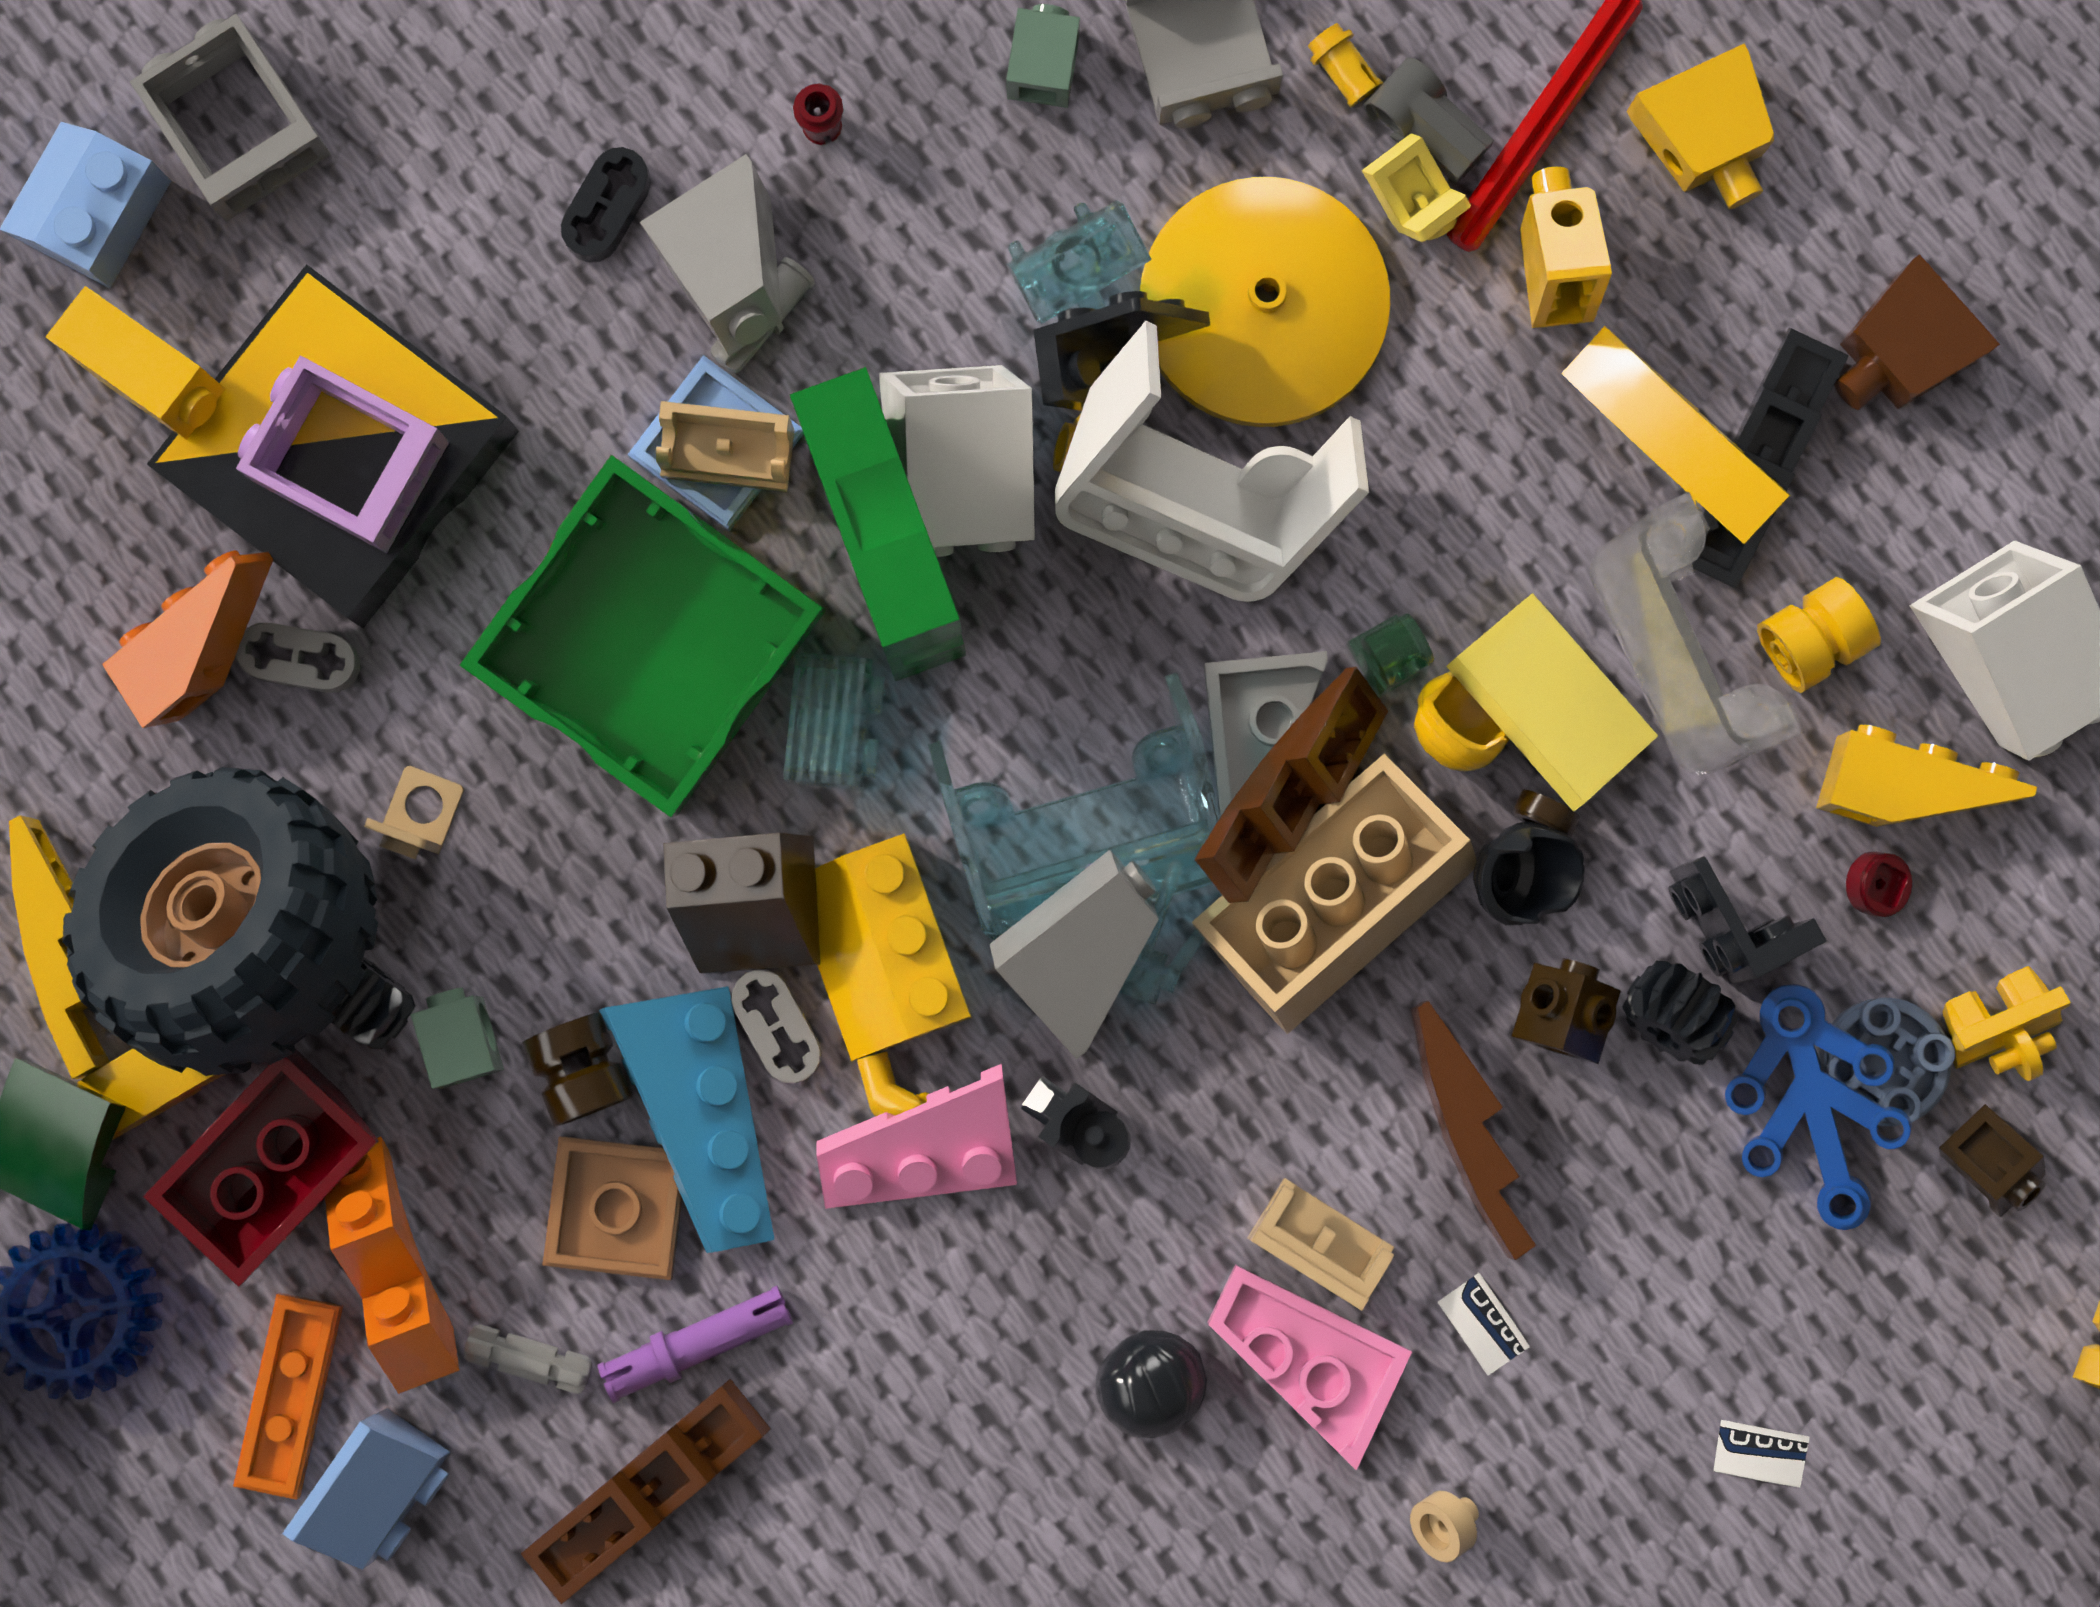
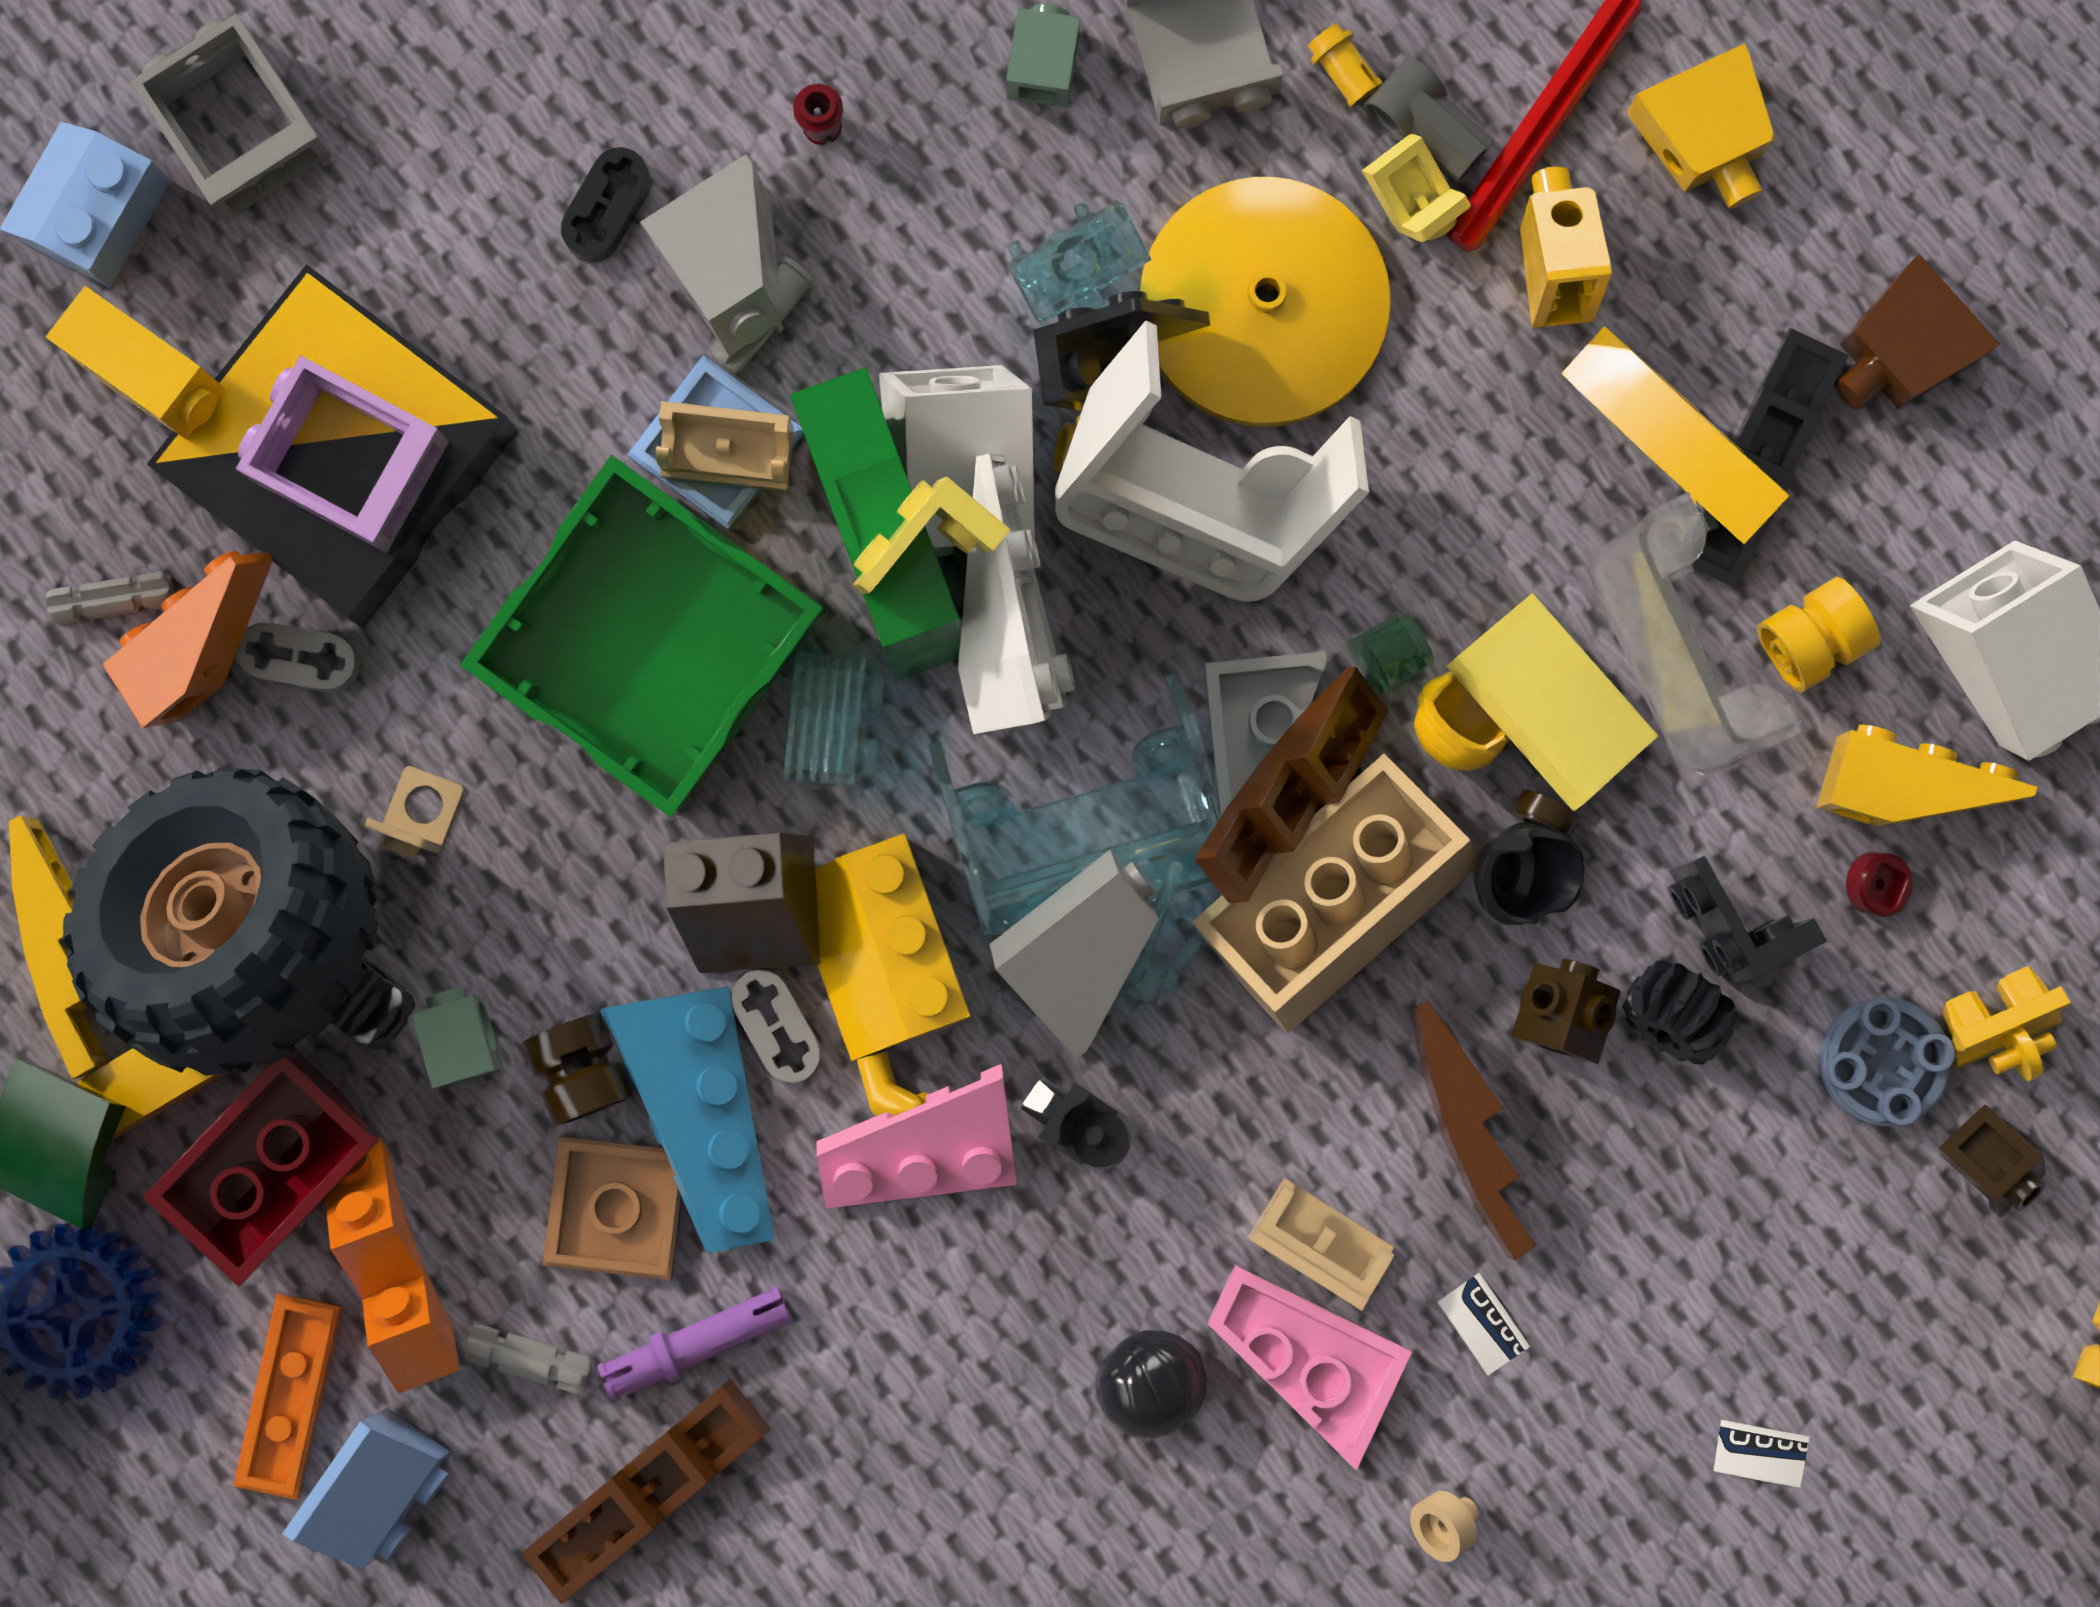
(108, 598): none -> light grey axle
(963, 524): none -> light yellow bracket
(1006, 639): none -> white wedge
(1815, 1095): blue plant -> none

